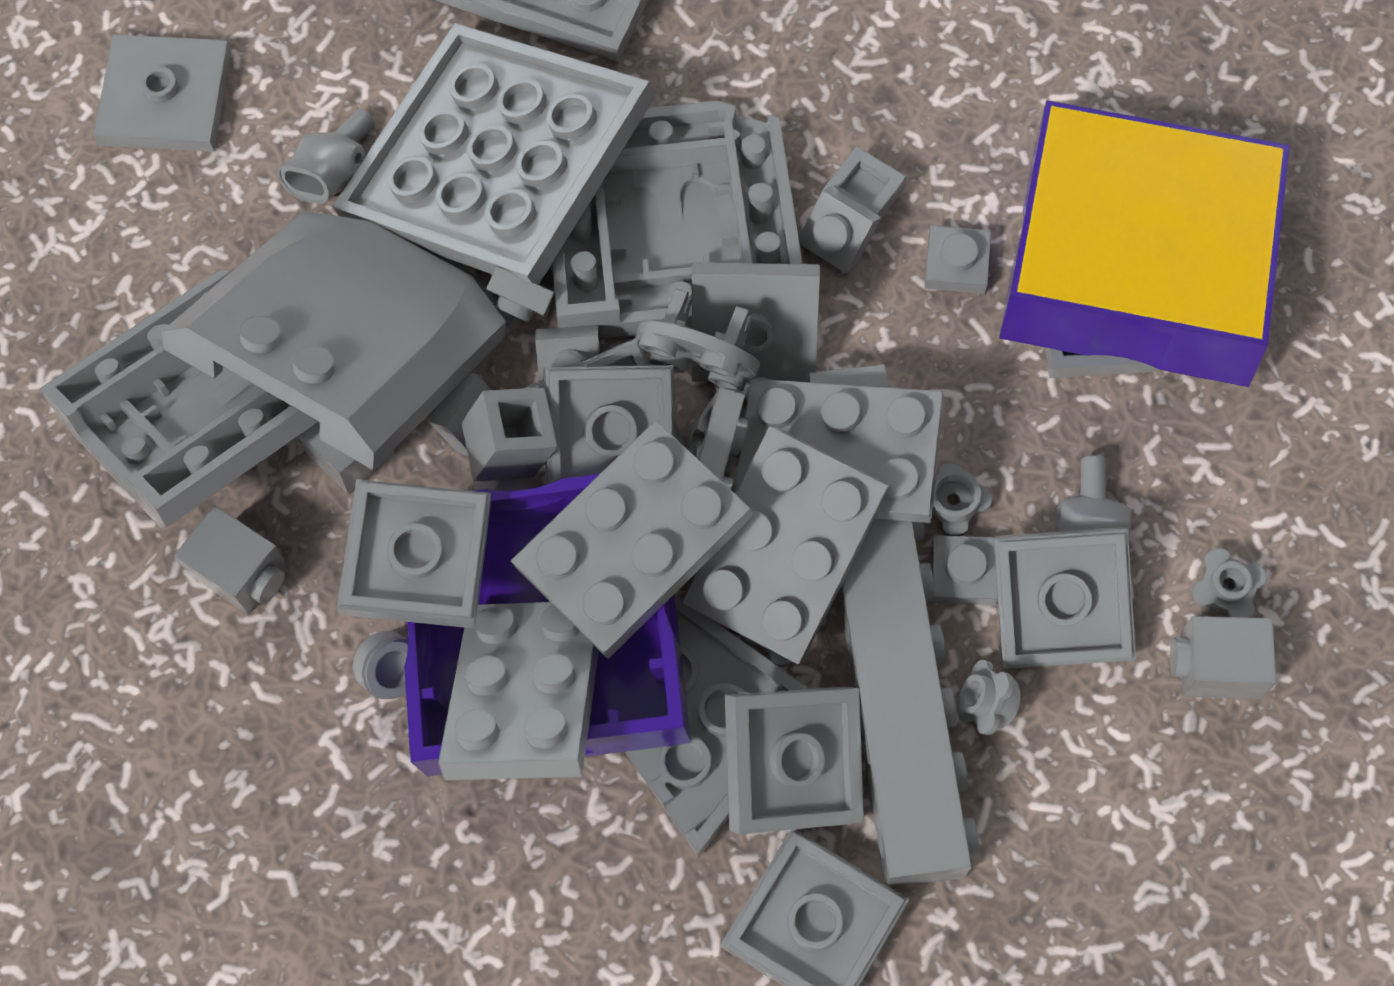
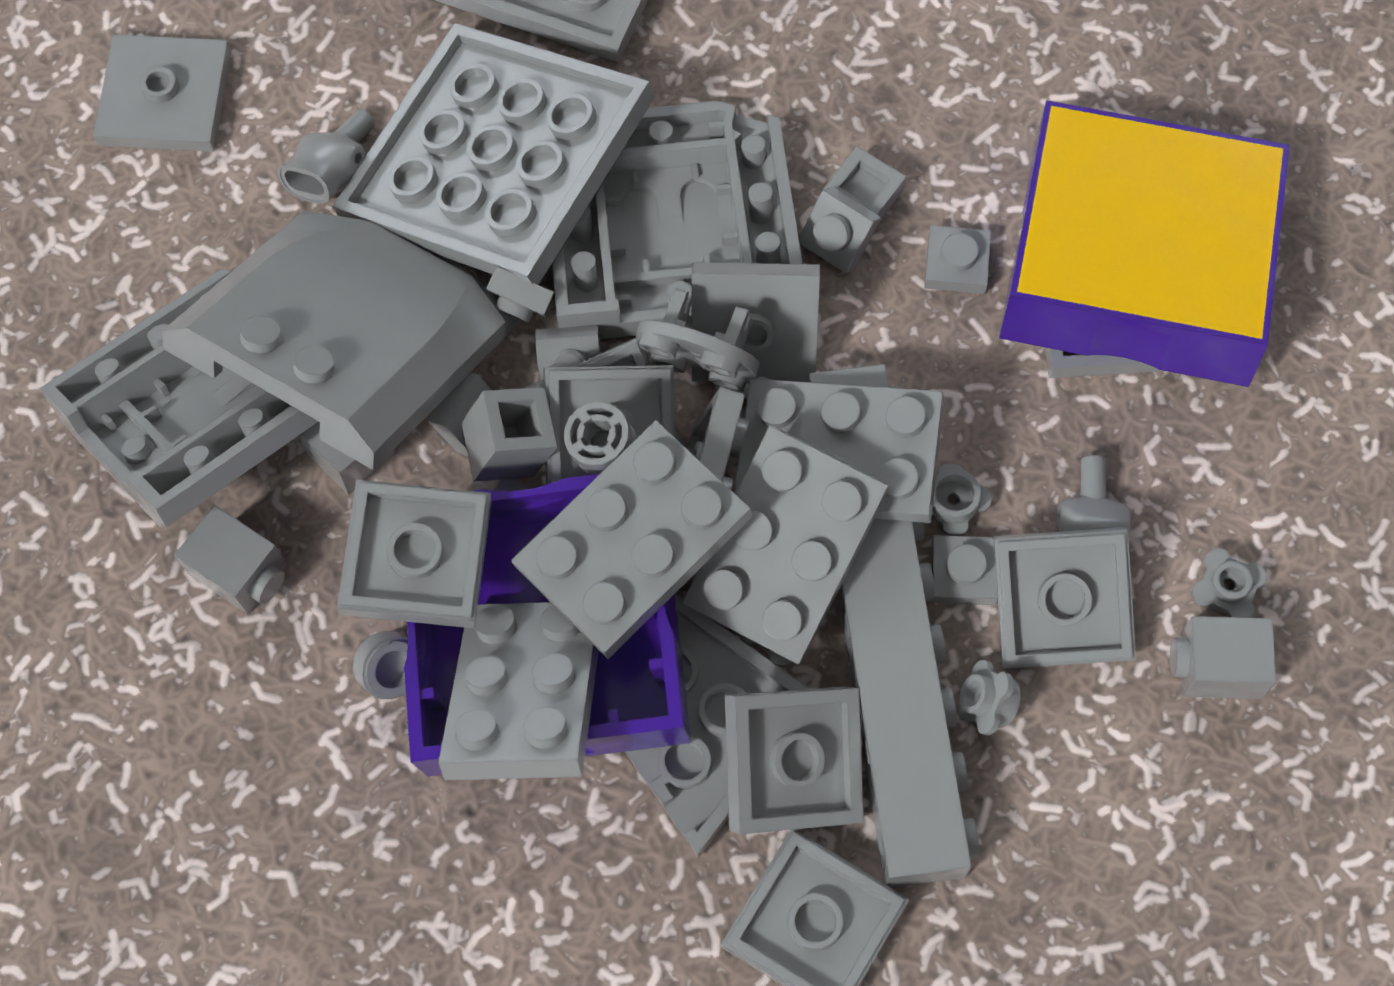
(587, 424): none -> light grey wheel

